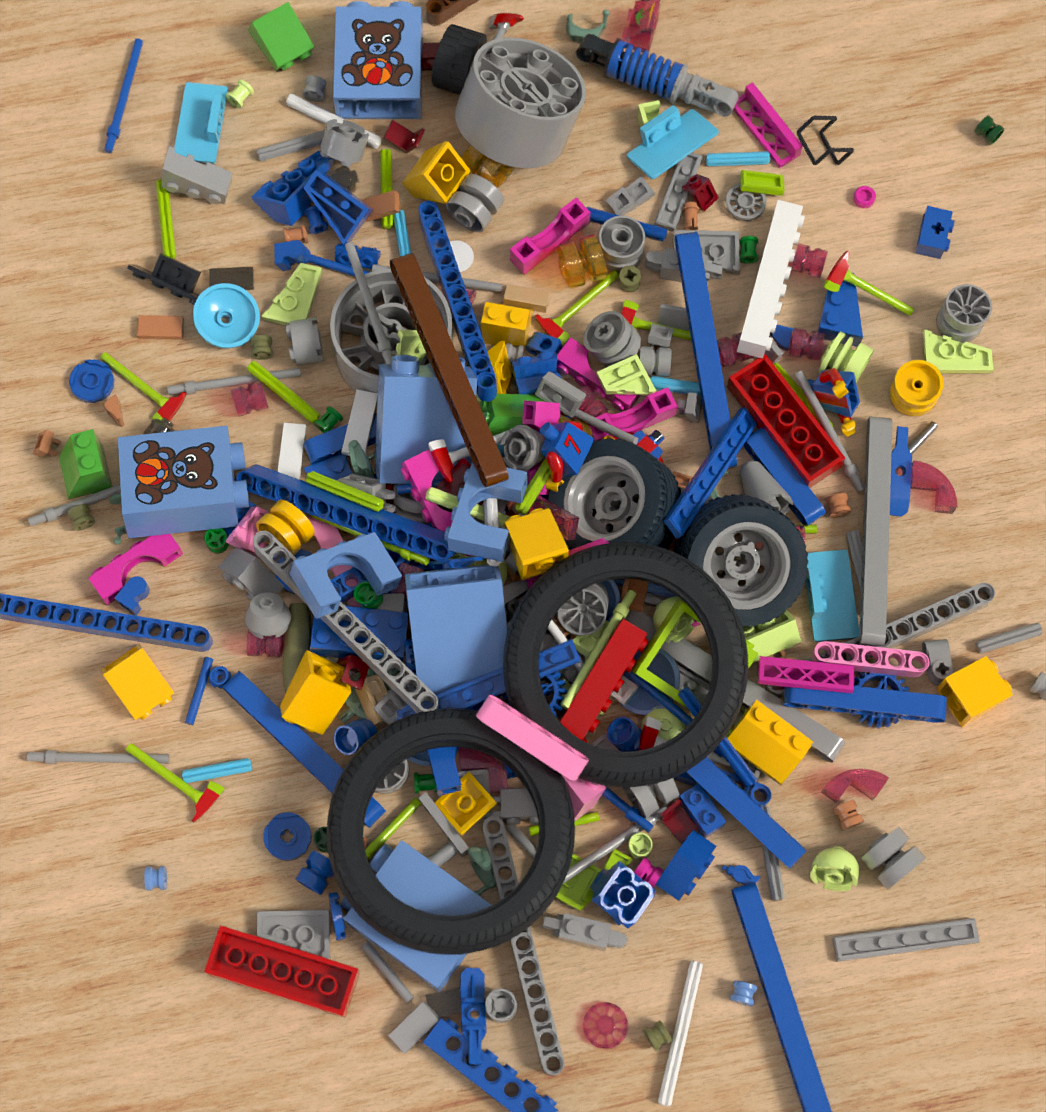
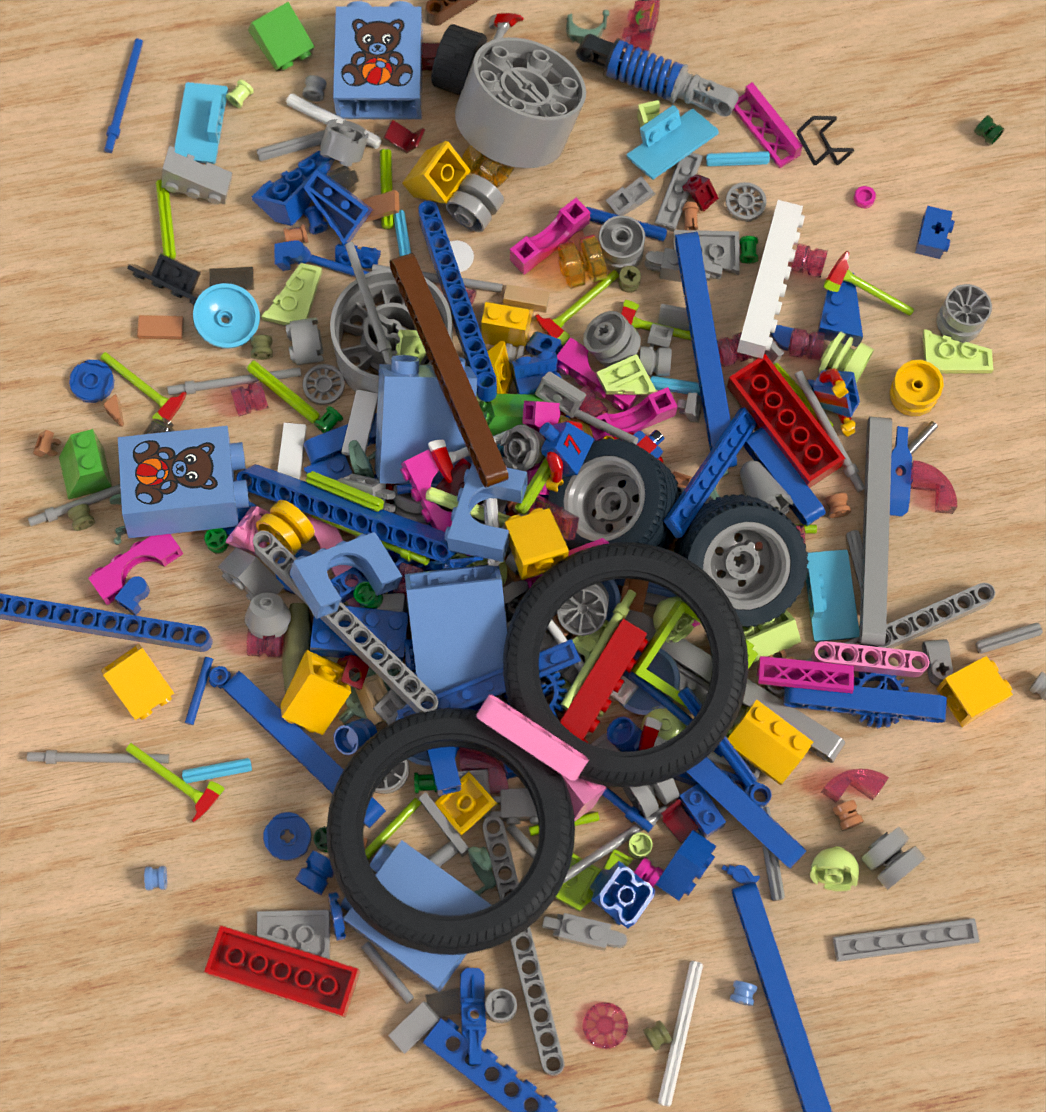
(323, 384): none -> light grey wheel
(762, 182): lime tile -> none

